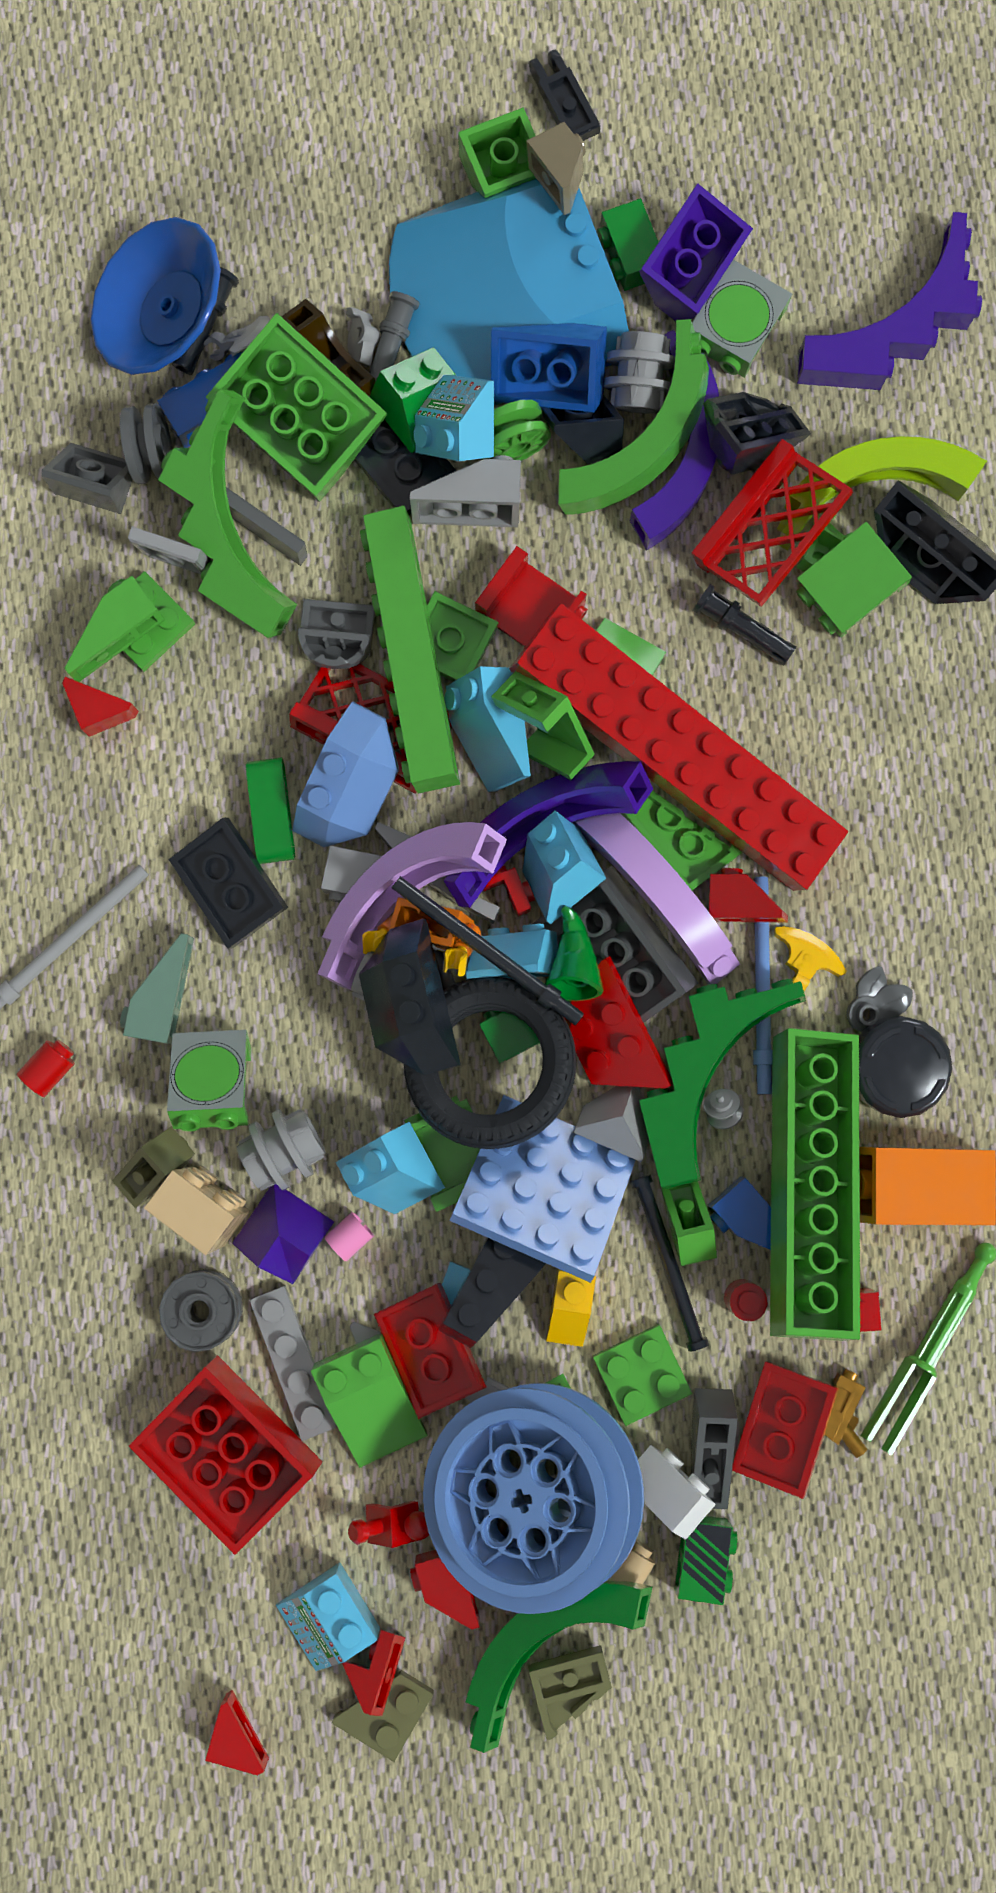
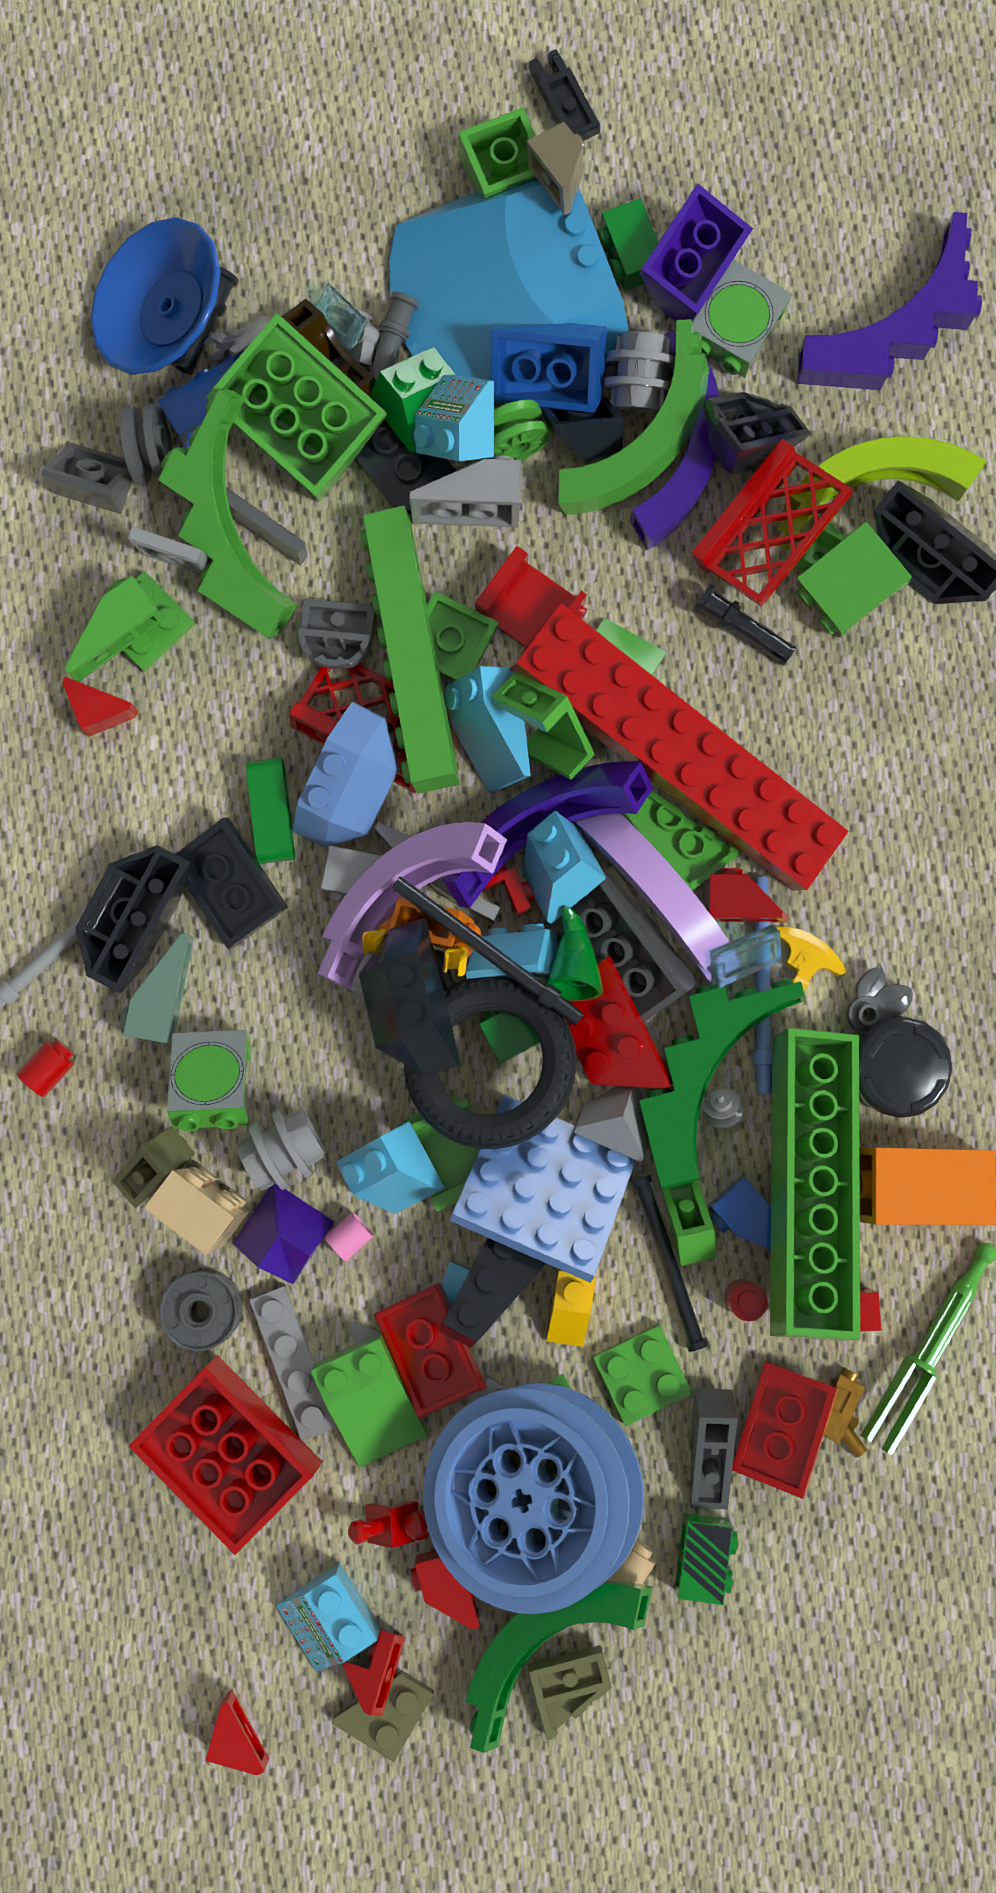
(129, 914): none -> black wedge
(342, 316): none -> clear light blue tile
(672, 1494): white brick -> none
(745, 955): none -> clear light blue tile

